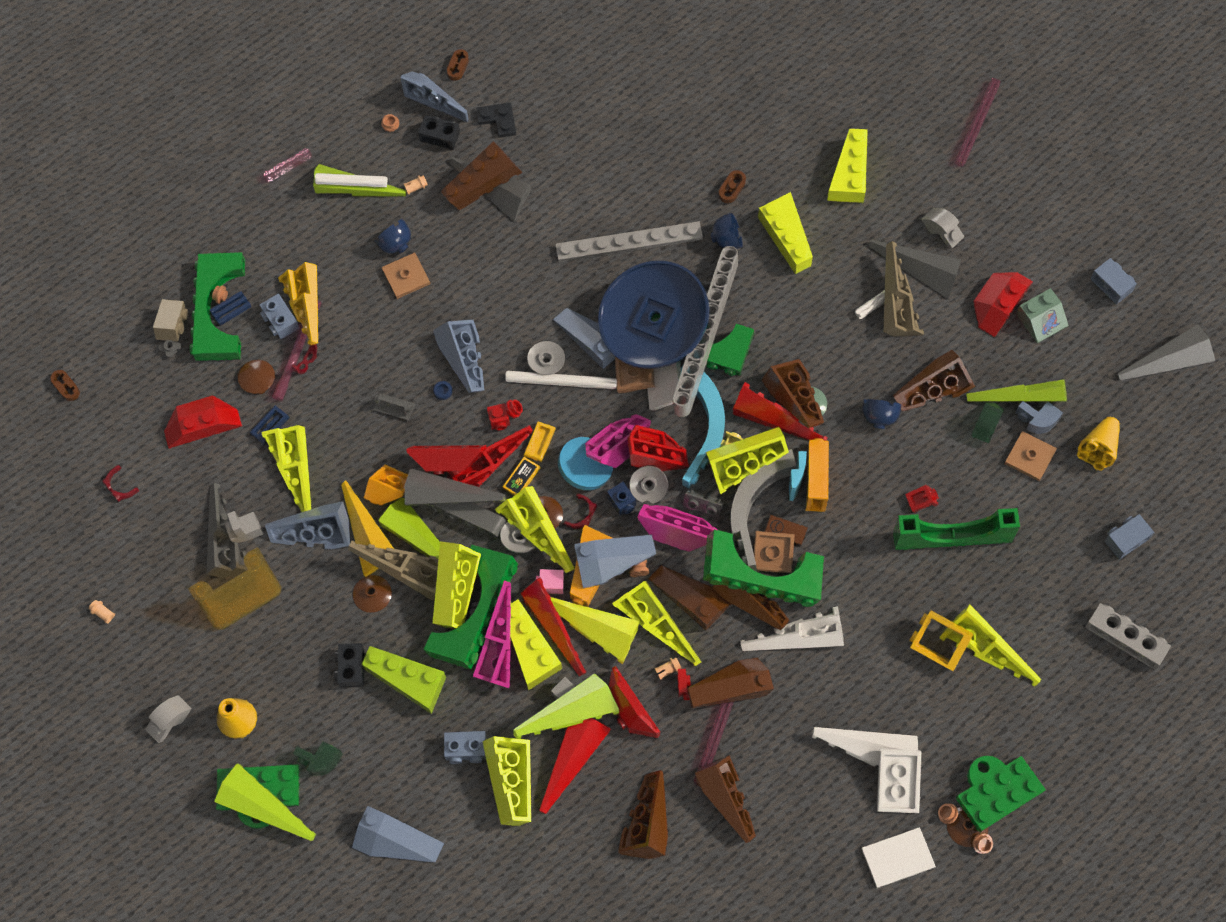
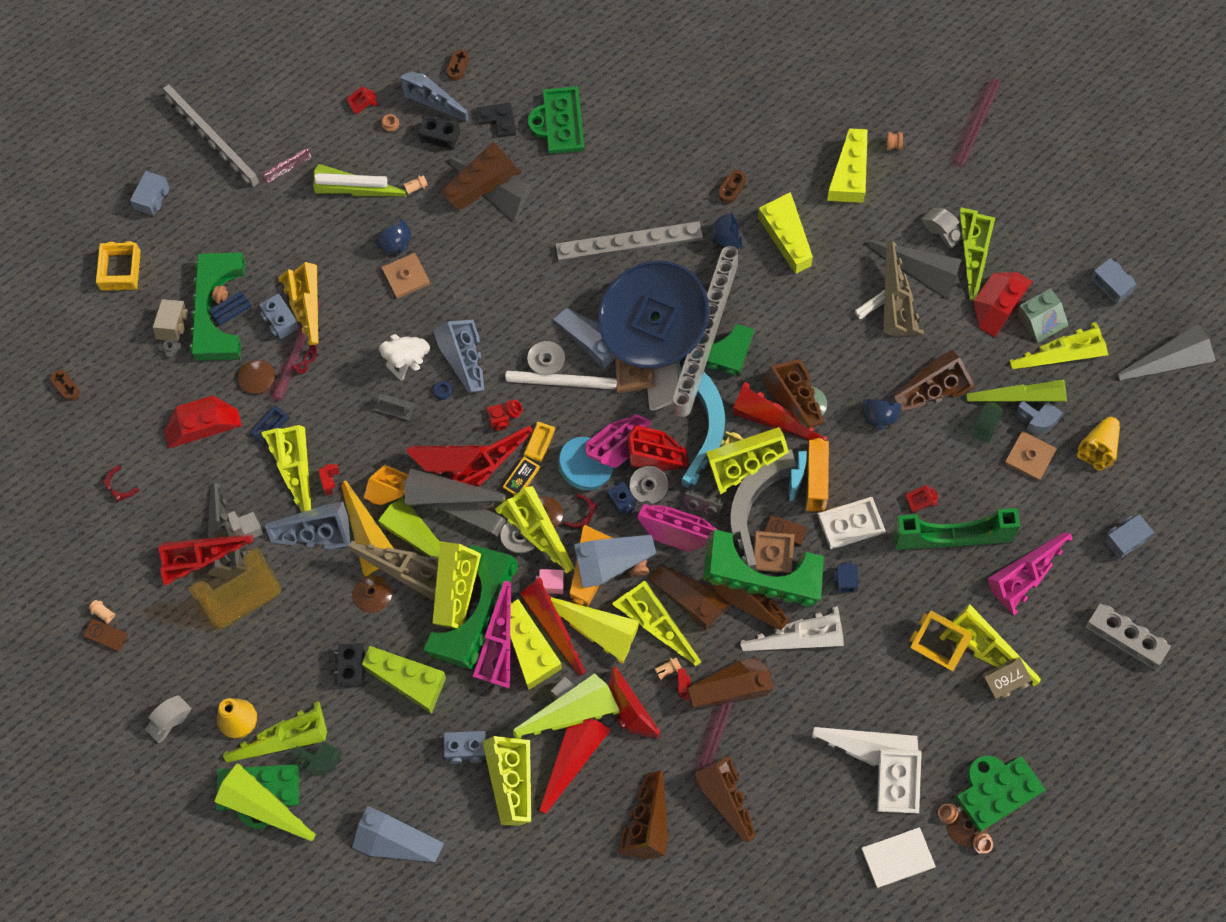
(105, 635): none -> reddish brown tile
(126, 282): none -> yellow window
(150, 193): none -> sand blue brick
(187, 556): none -> red wedge
(214, 140): none -> light grey plate
(288, 734): none -> lime wedge
(327, 481): none -> red bracket
(361, 99): none -> red bracket
(403, 353): none -> white piece
(559, 120): none -> green plate
(846, 577): none -> dark blue brick
(851, 523): none -> white tile
(894, 140): none -> nougat wheel
(976, 240): none -> lime wedge
(1007, 678): none -> dark tan brick
(1016, 579): none -> dark pink wedge
(1066, 348): none -> neon yellow wedge

